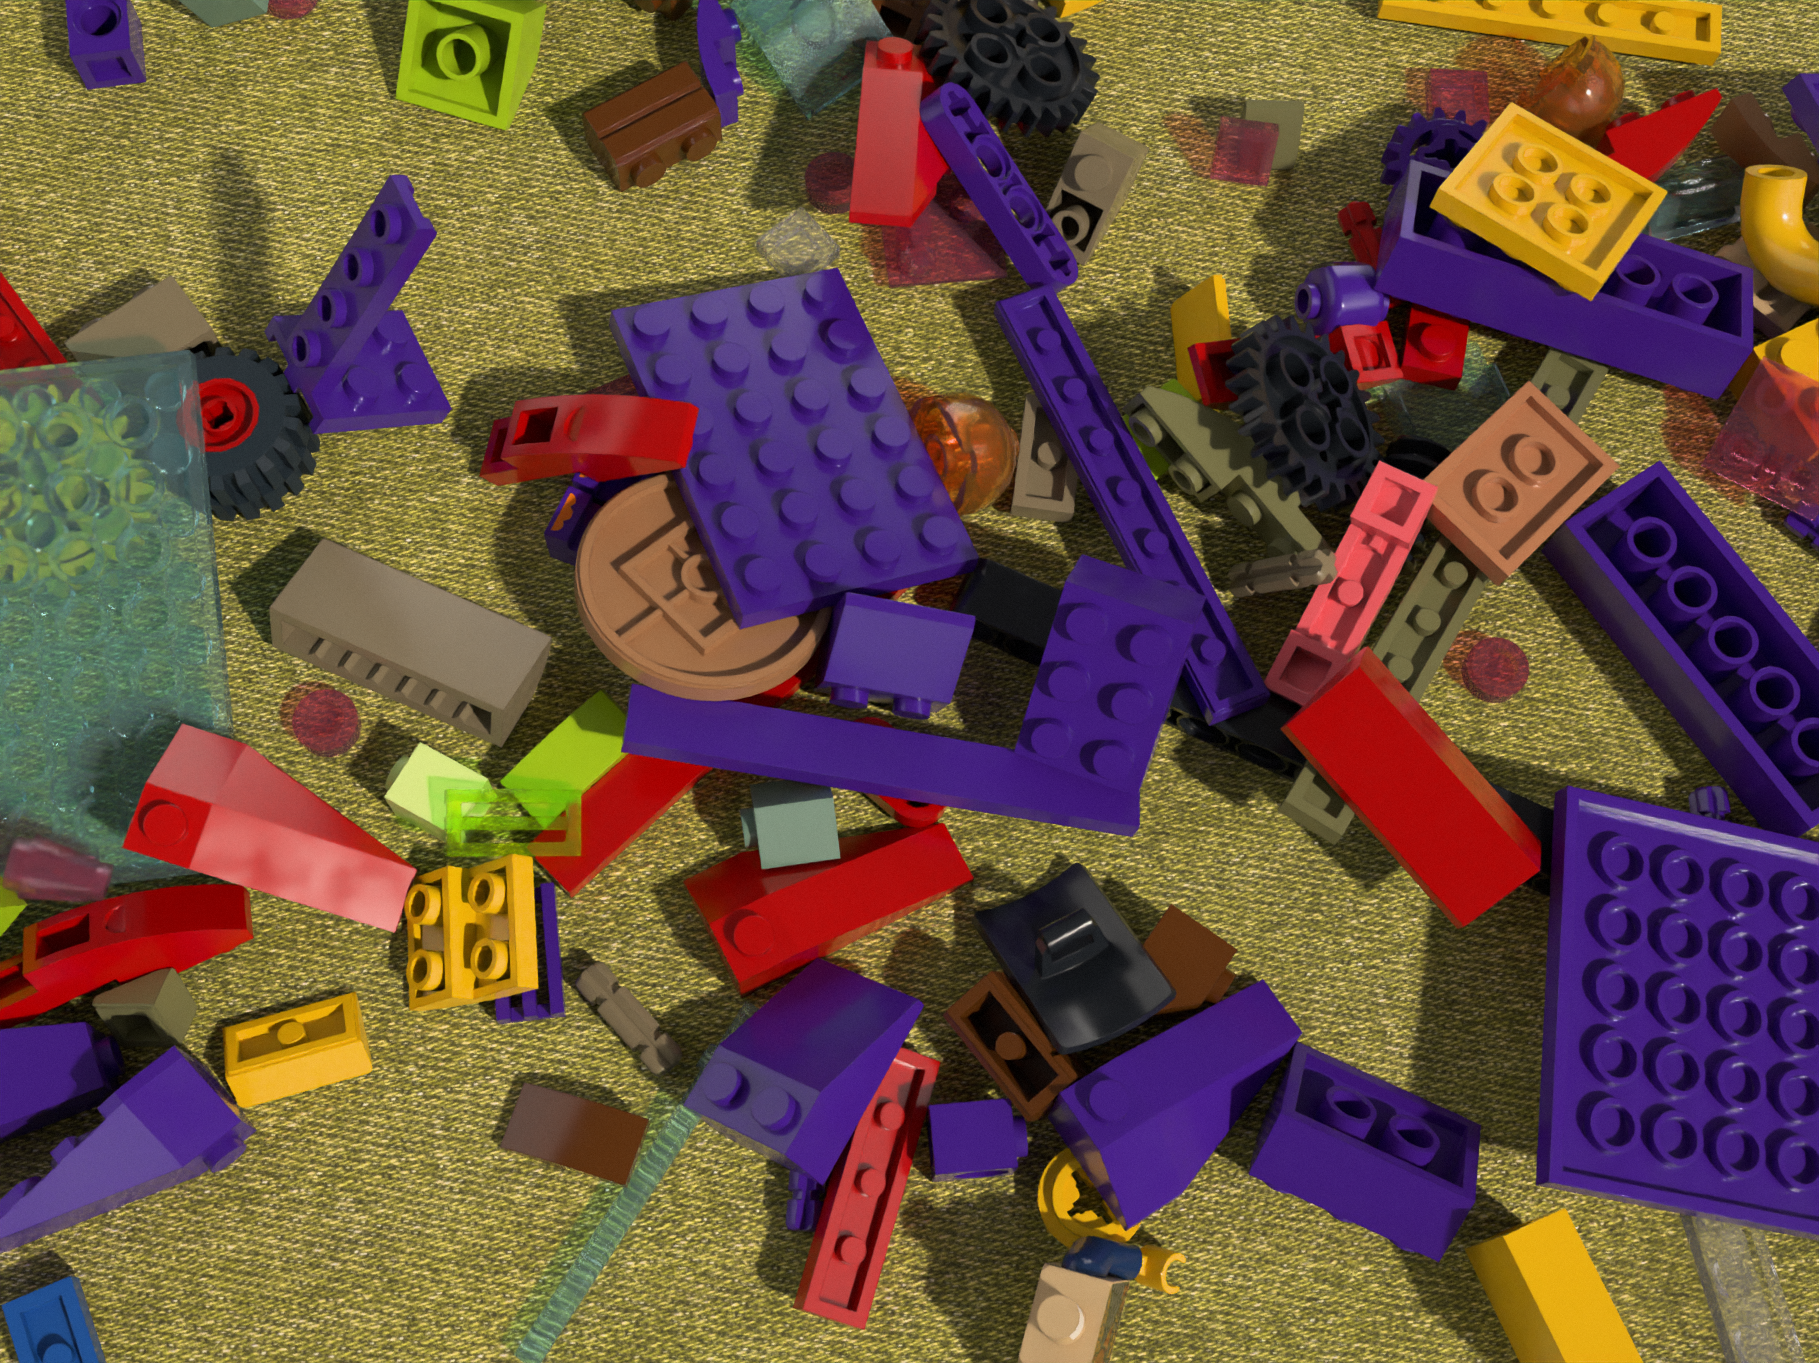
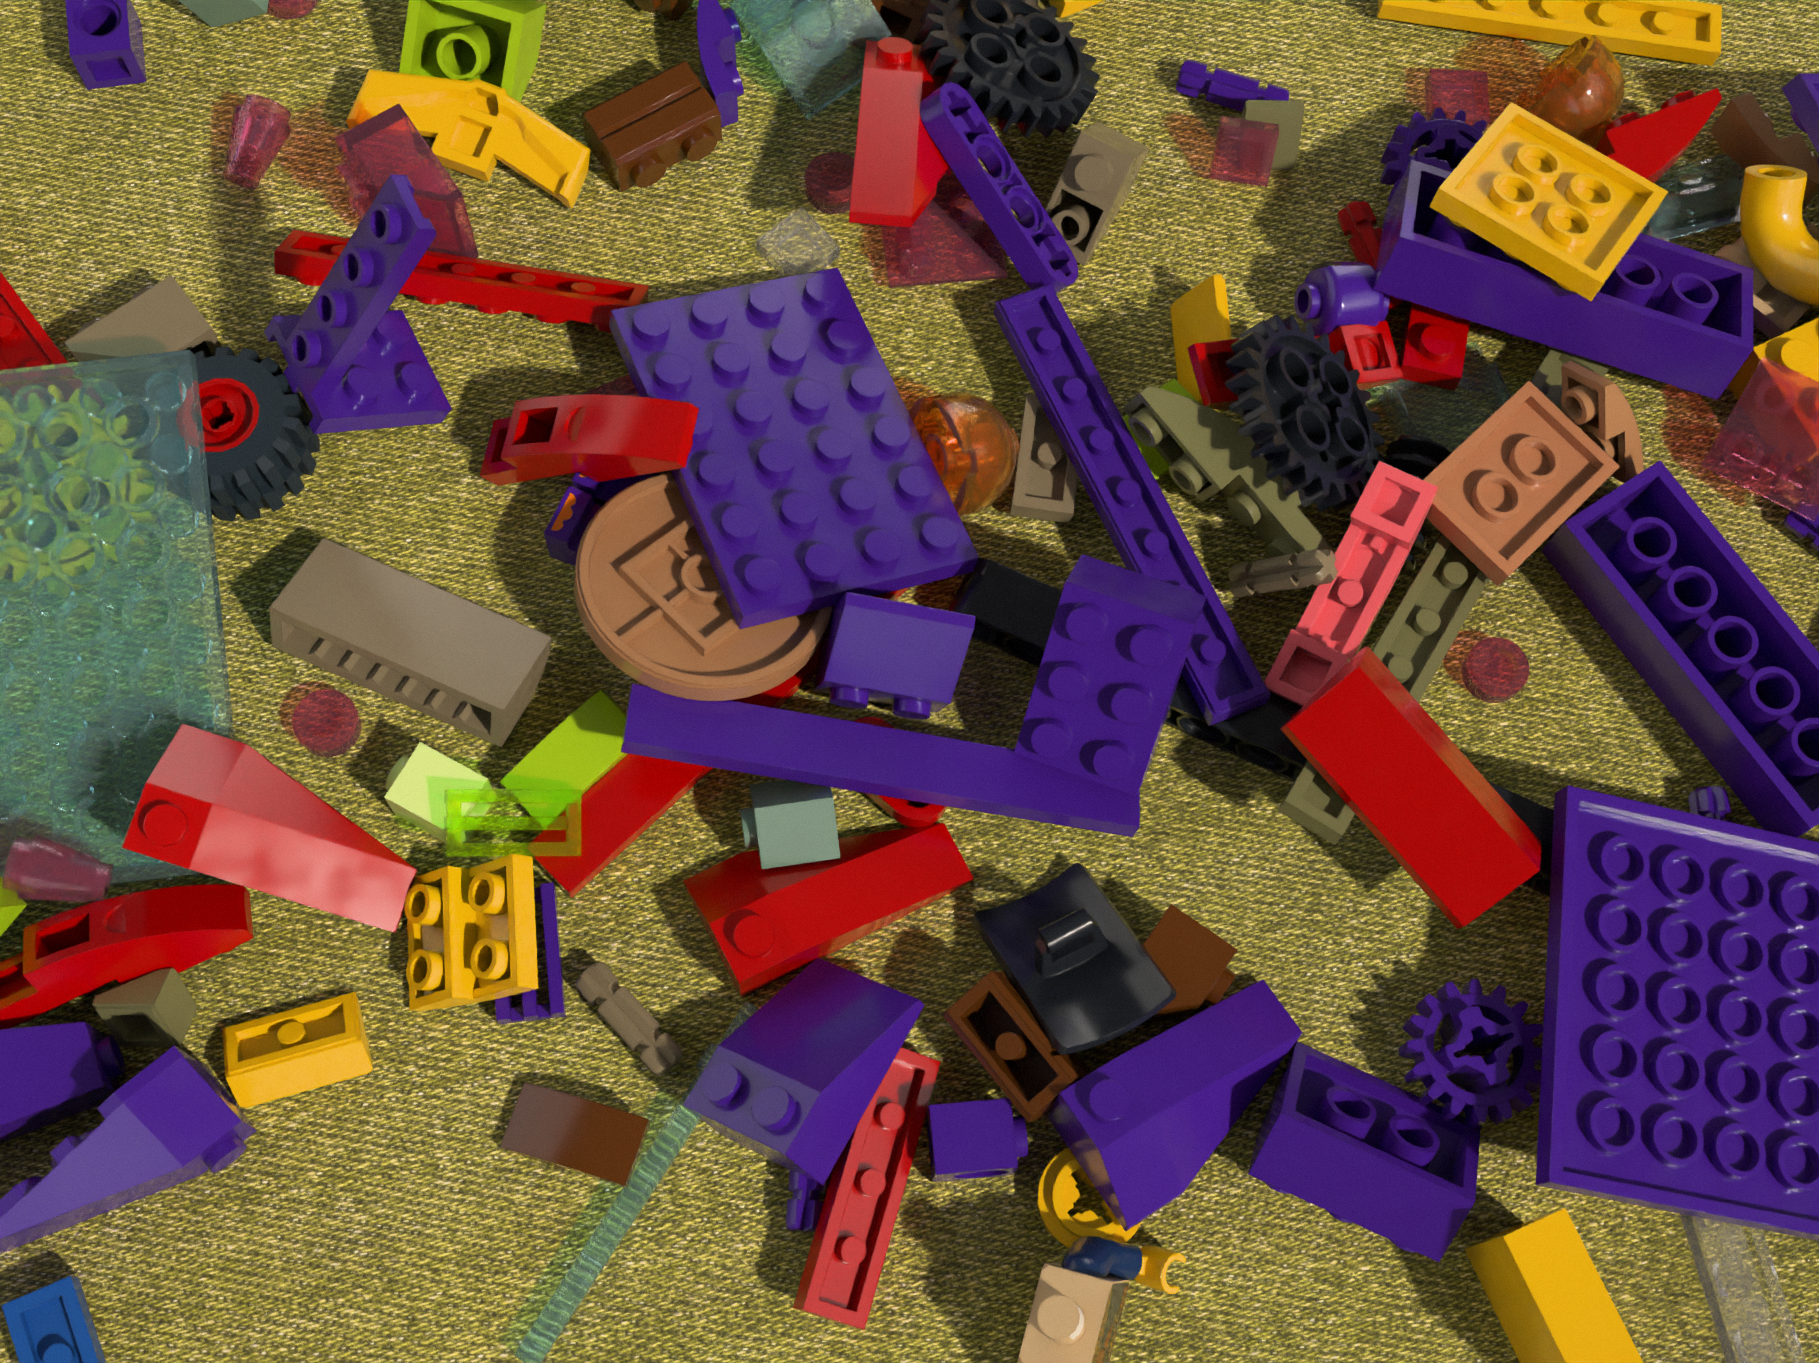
(255, 139): none -> clear pink cone
(394, 146): none -> clear pink slope
(478, 127): none -> yellow plate
(486, 284): none -> red plate
(1224, 86): none -> dark purple axle
(1473, 1023): none -> dark purple gear
(1604, 416): none -> medium nougat slope

